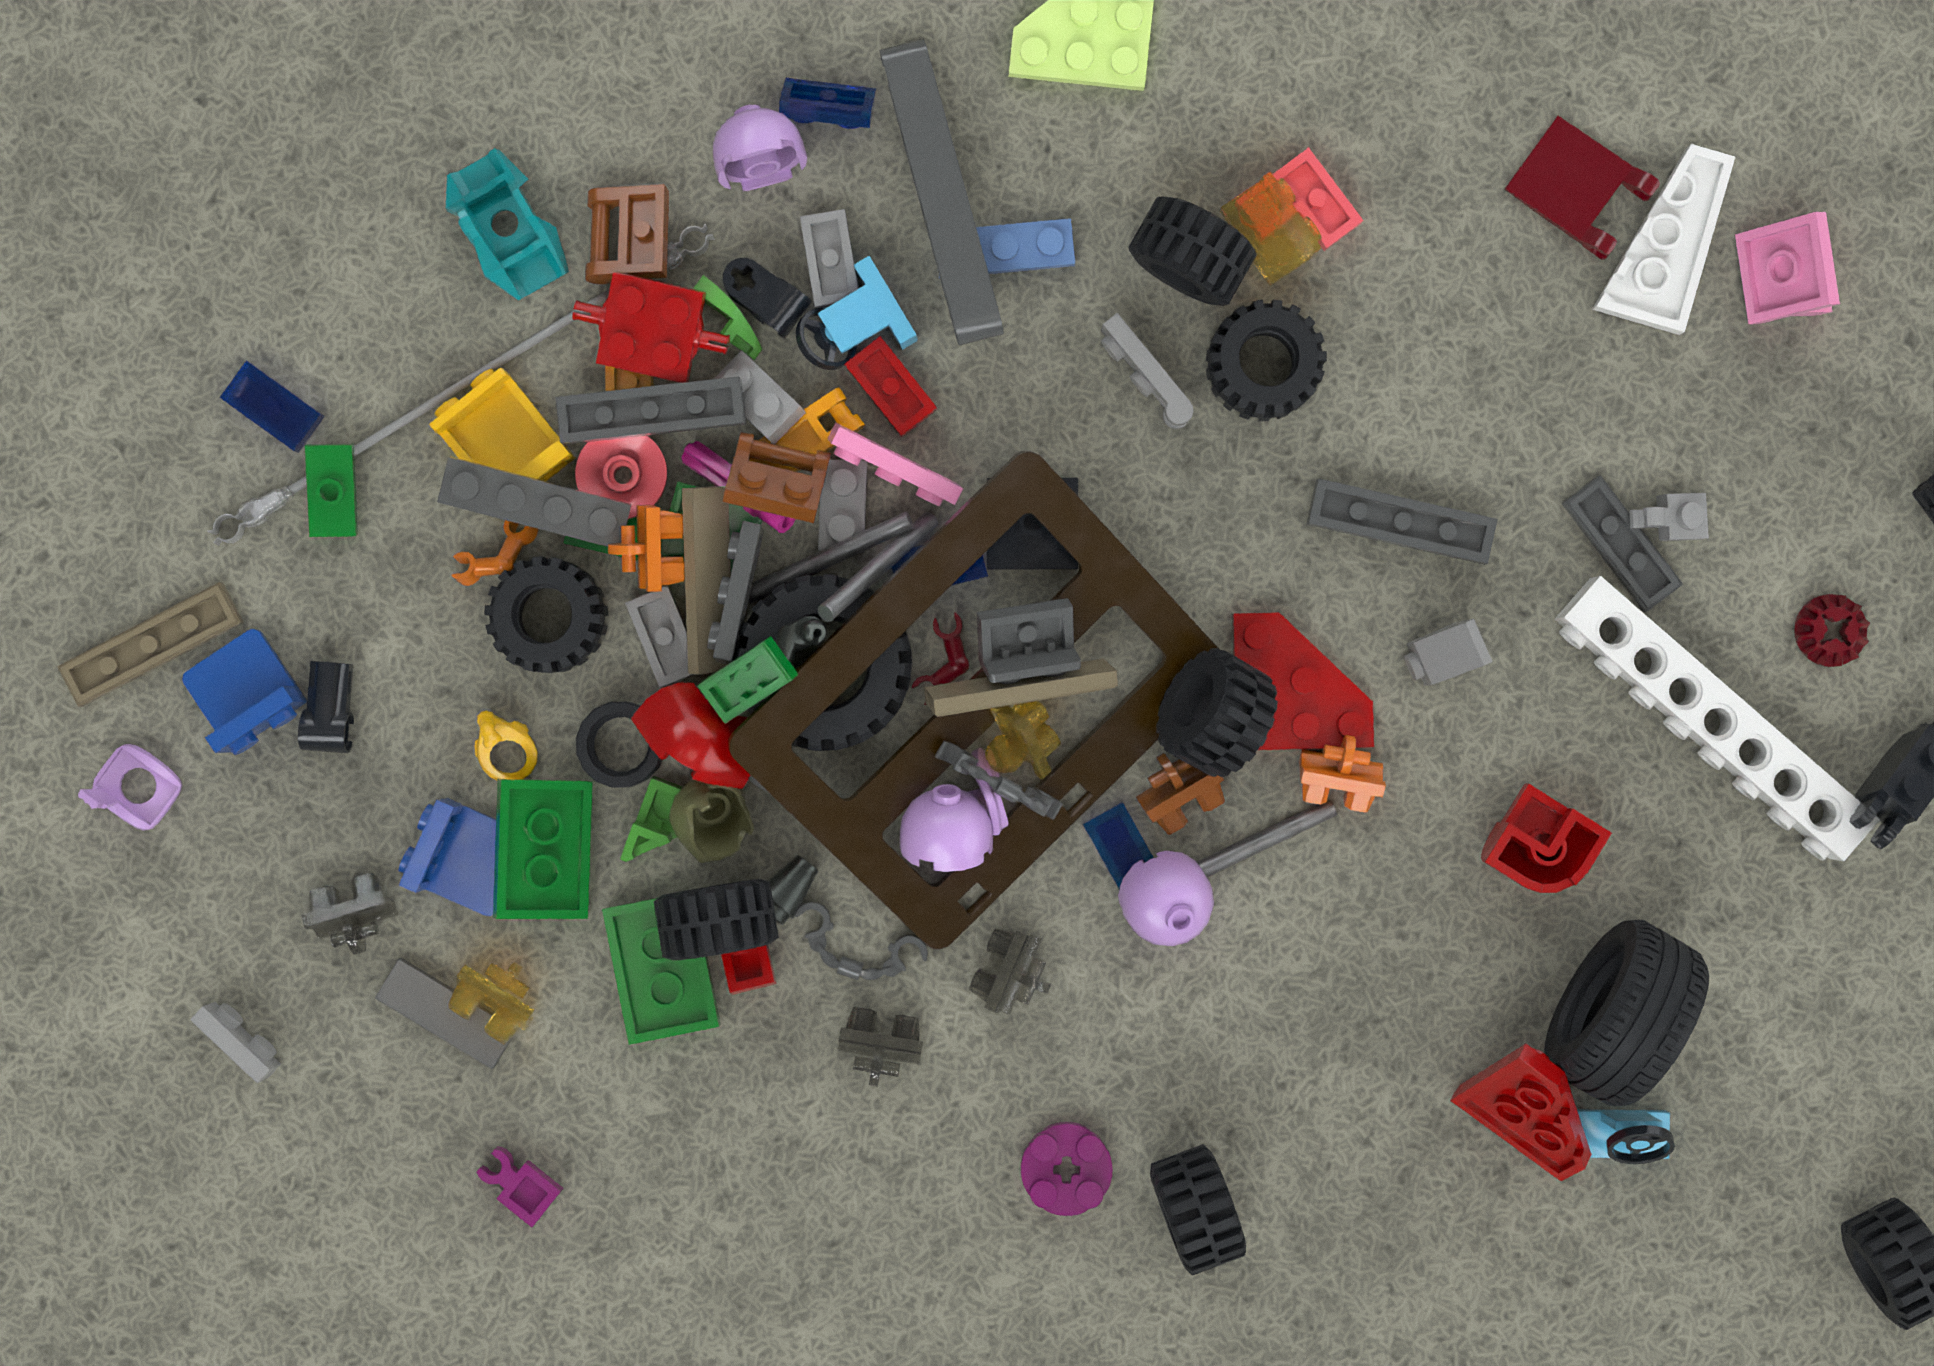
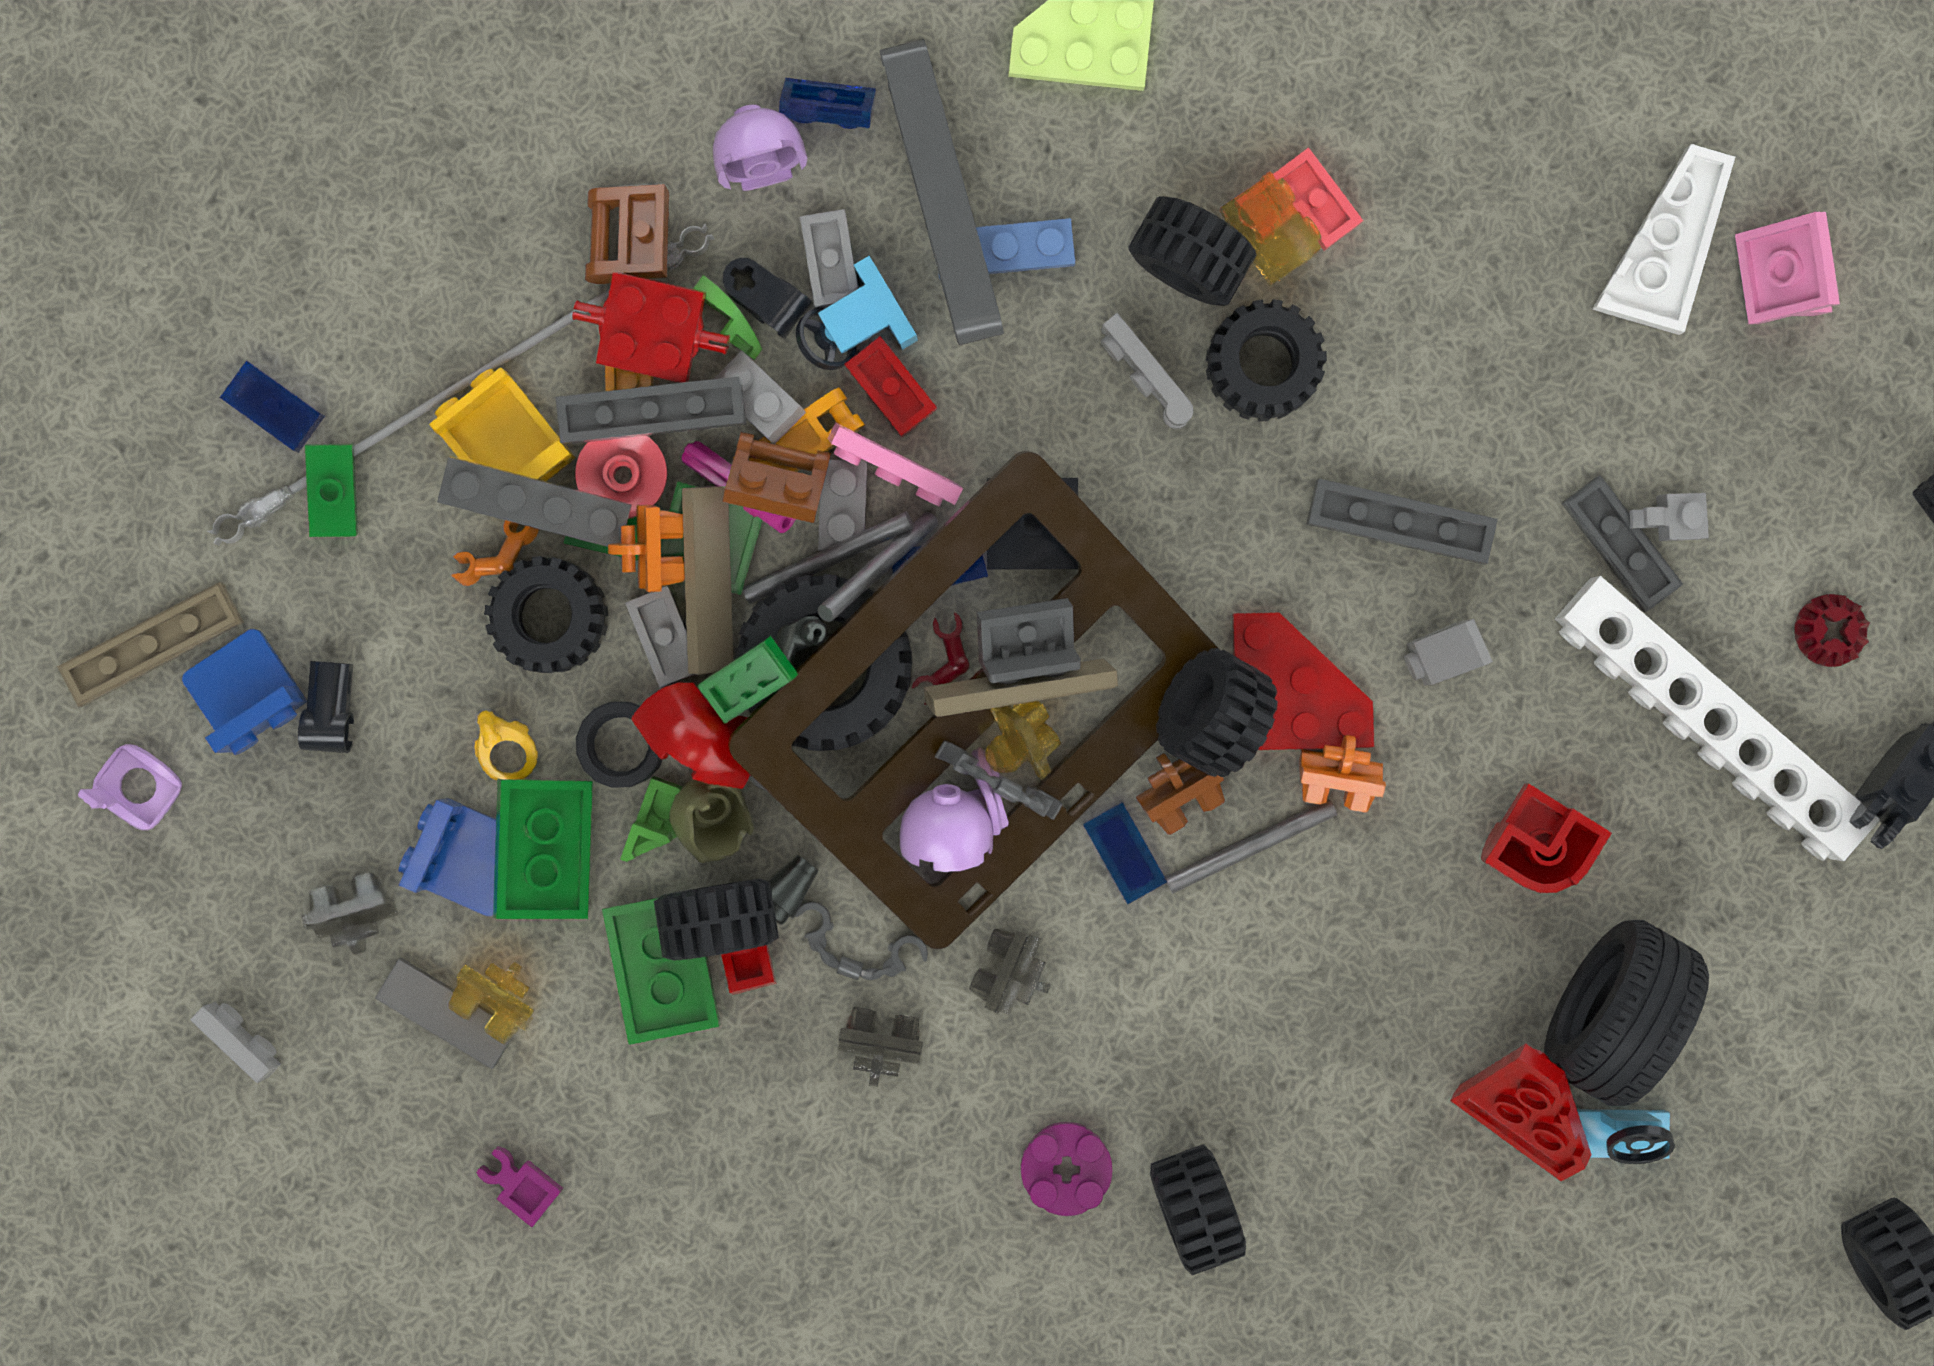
(514, 262): teal piece -> none
(736, 591): dark grey plate -> none
(1166, 899): lavender cylinder -> none
(1572, 180): dark red flag -> none

